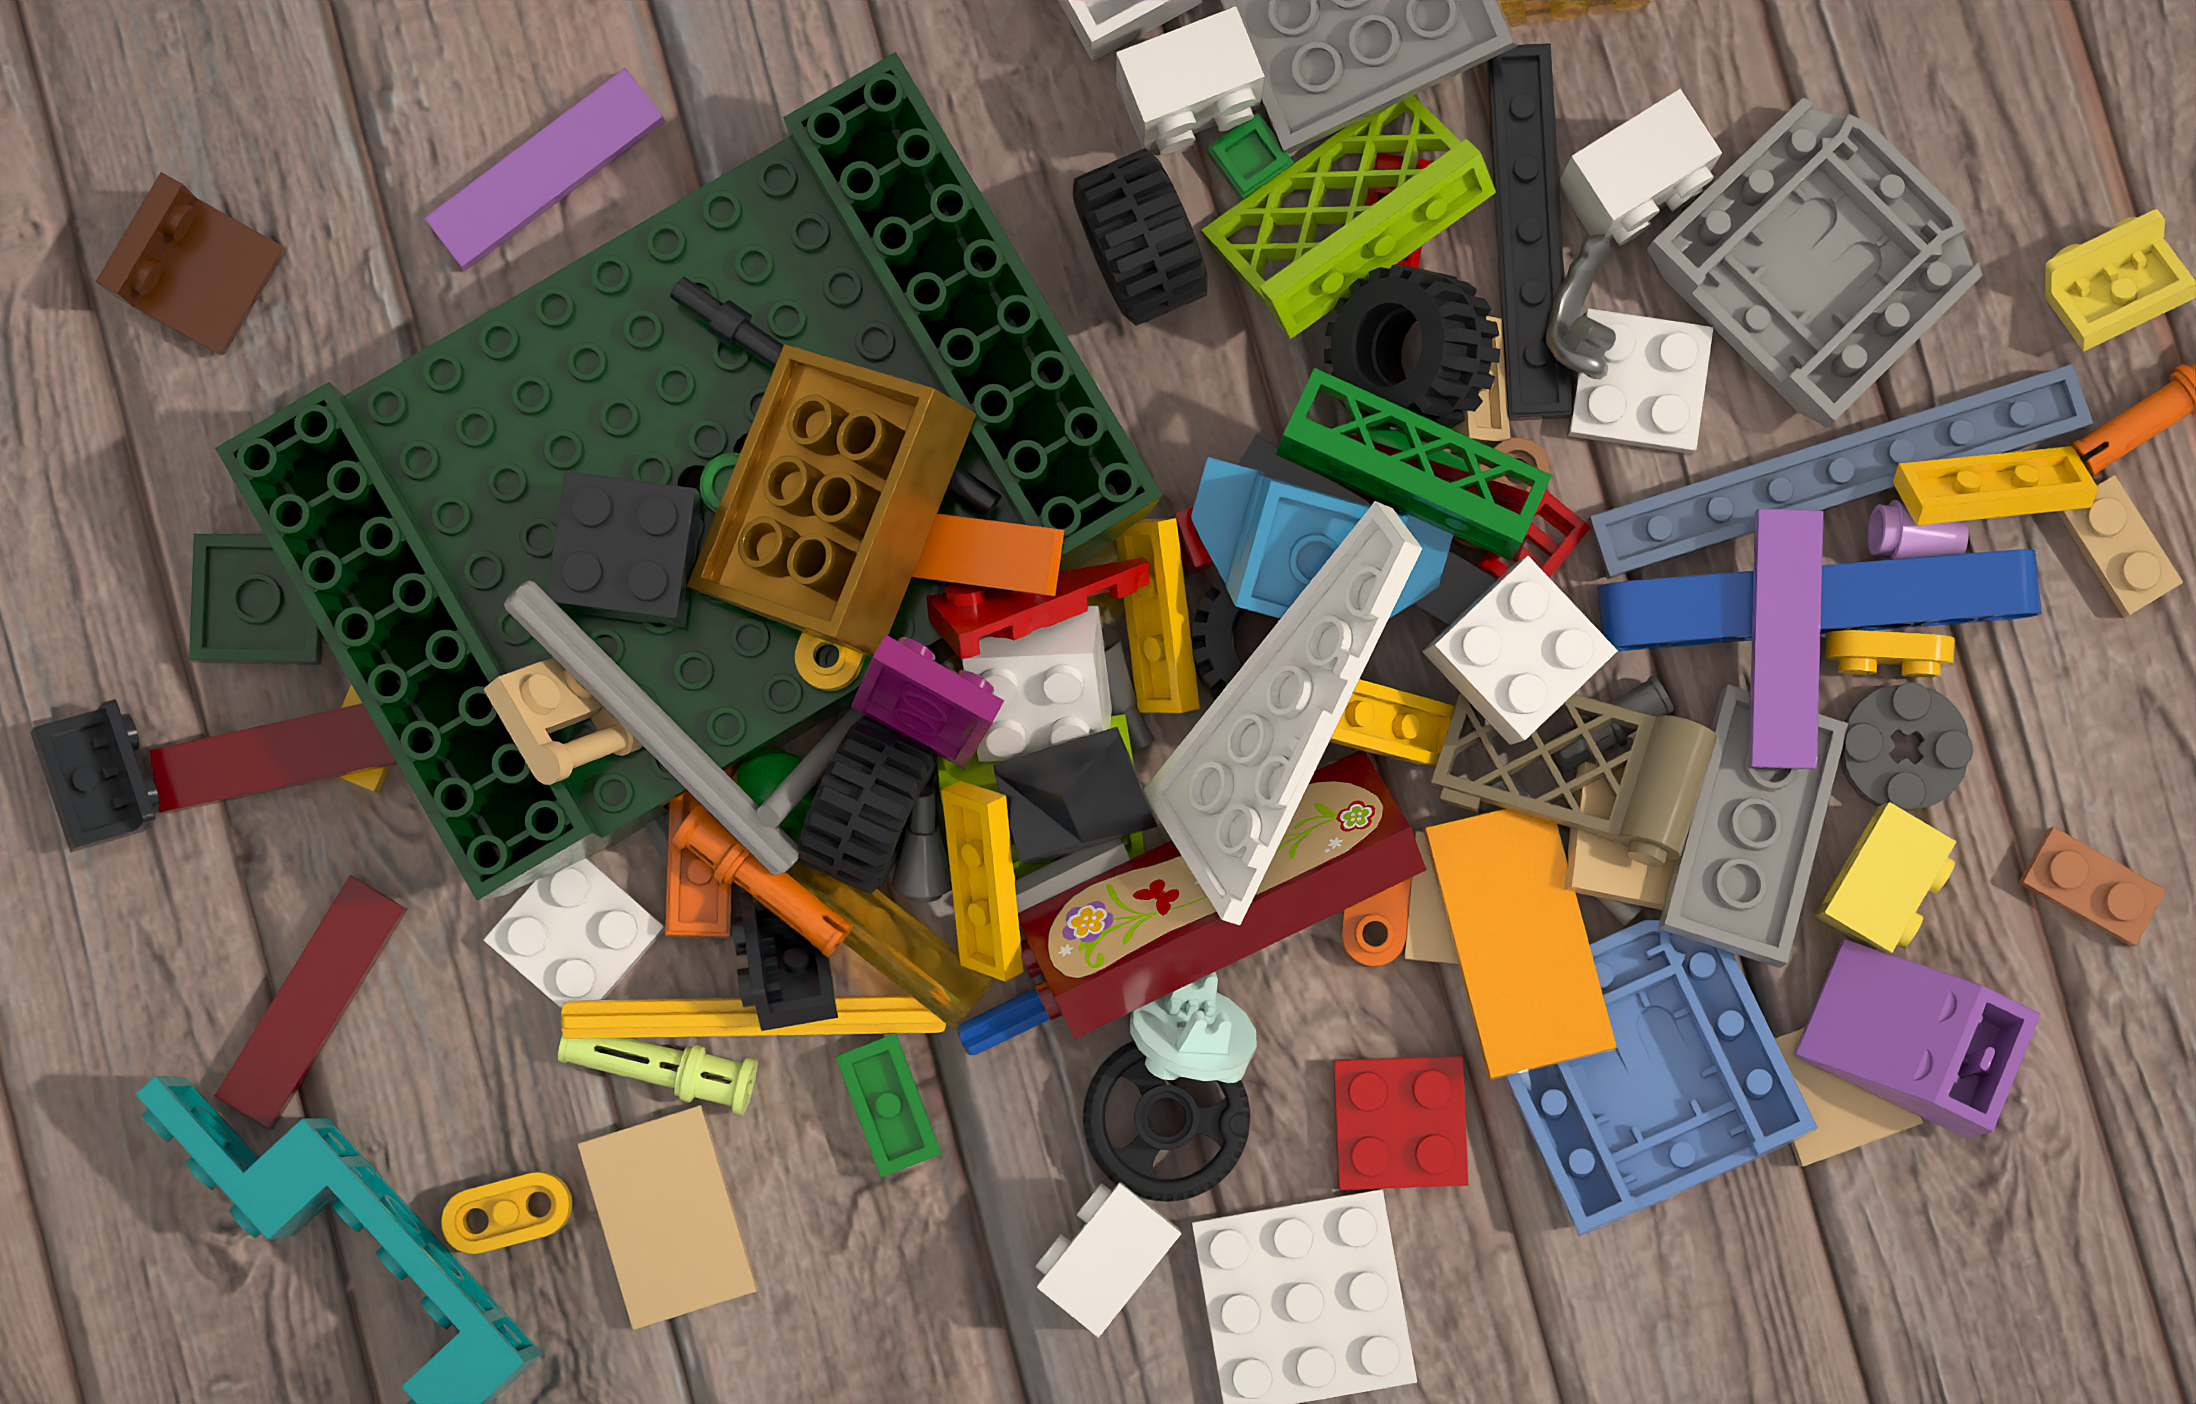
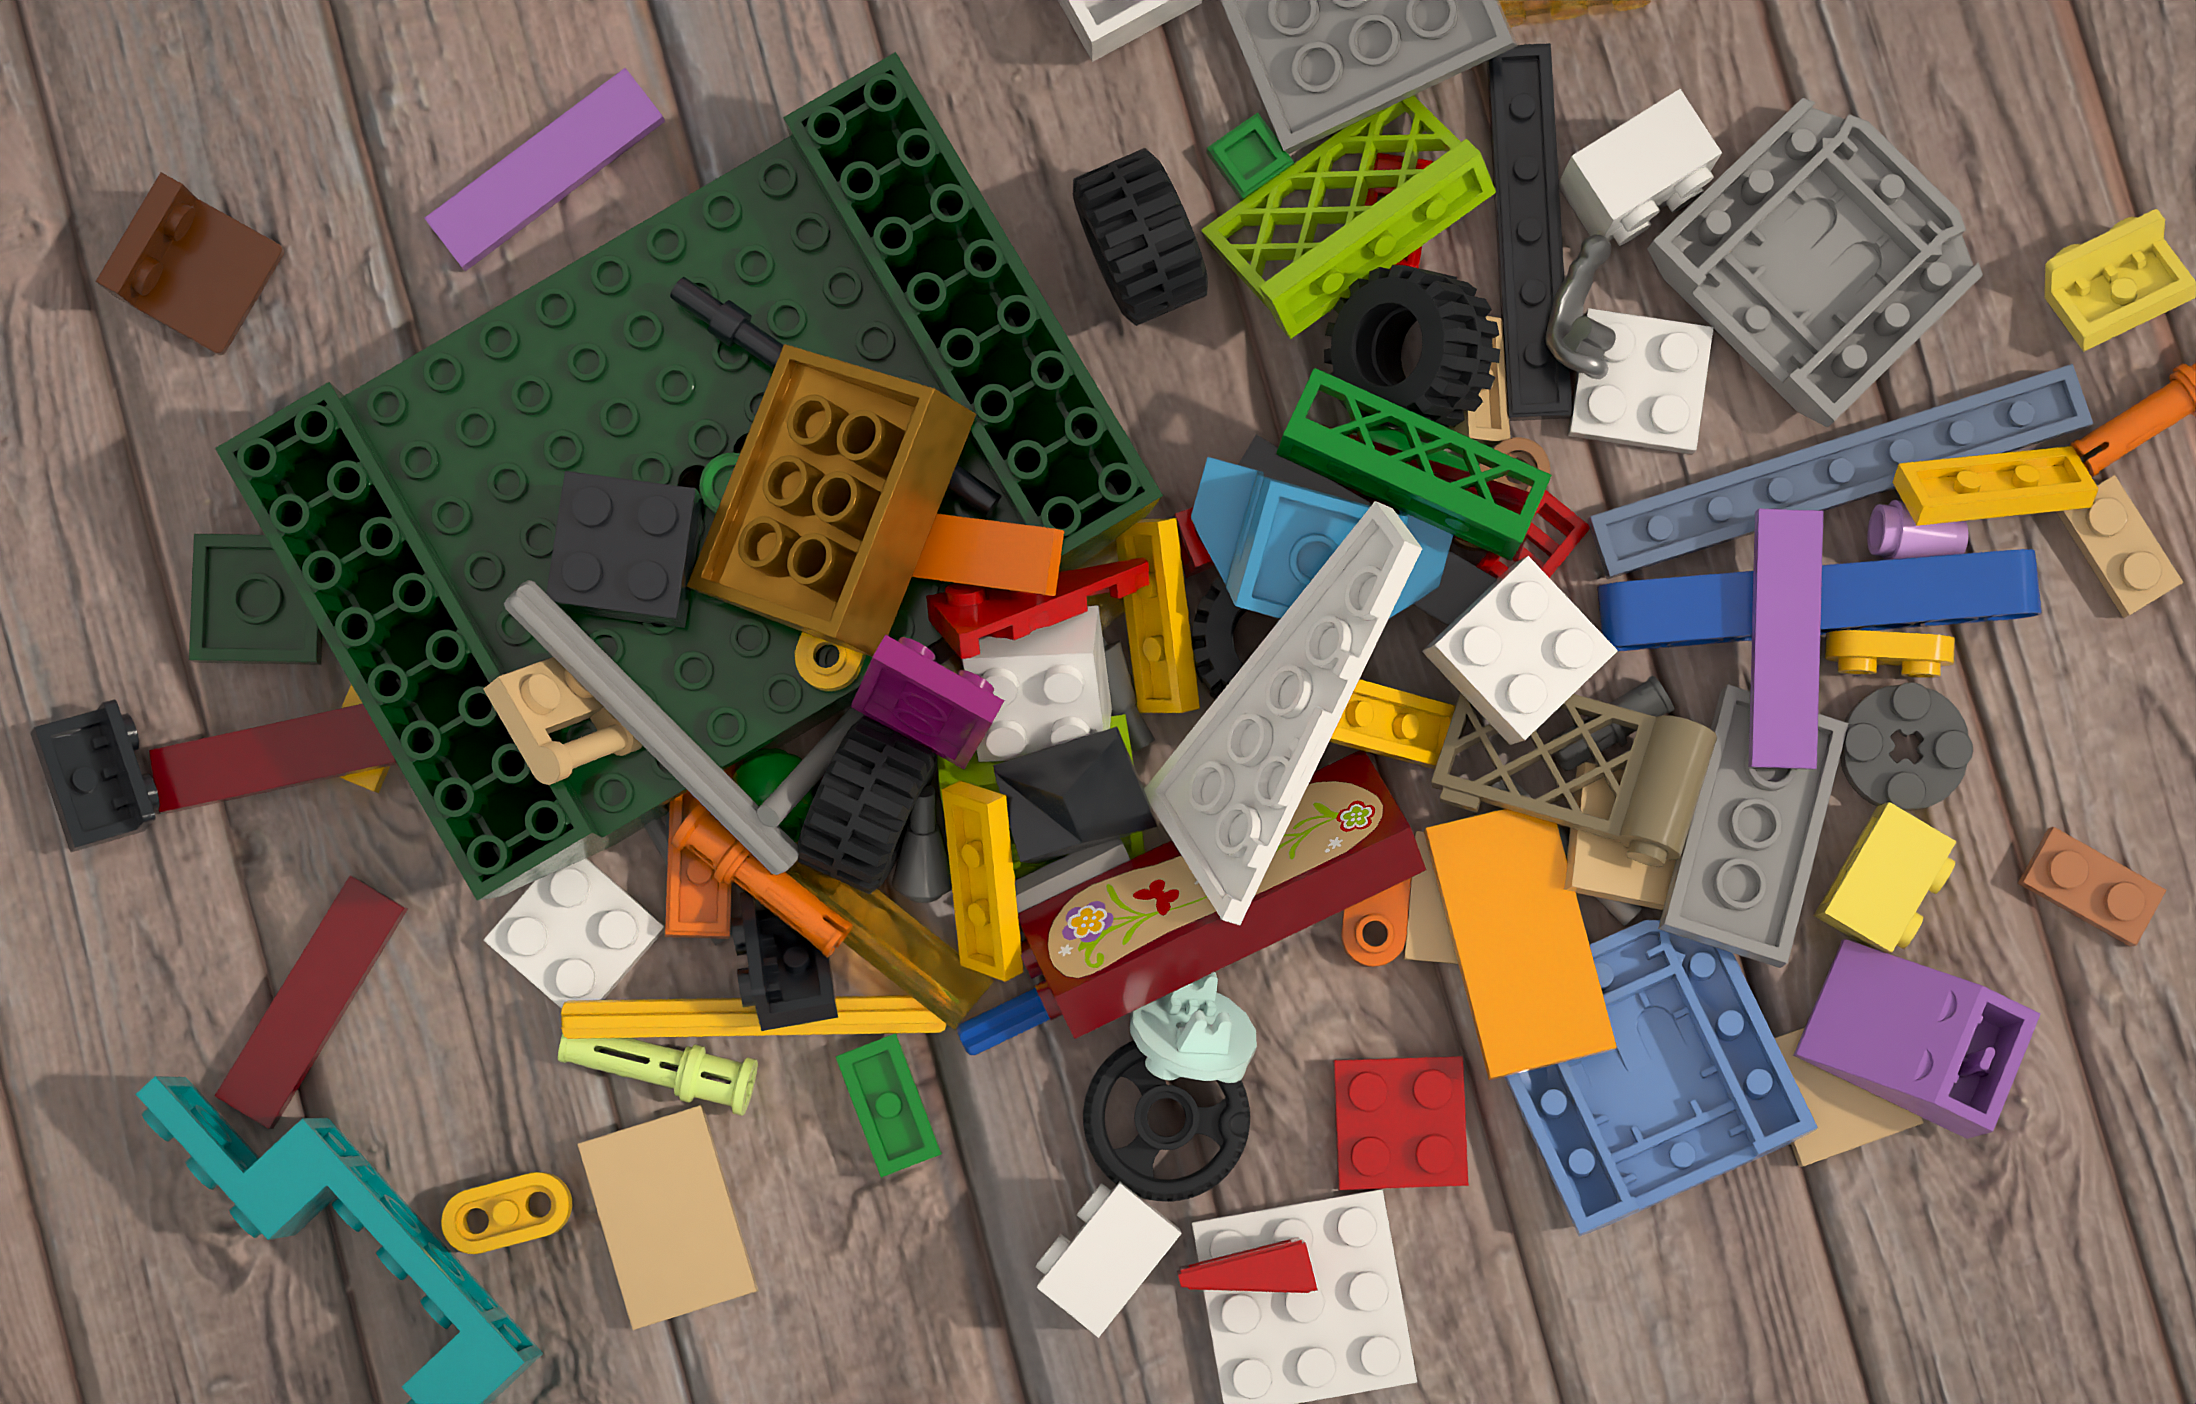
(1190, 81): white brick -> none
(1267, 1268): none -> red slope

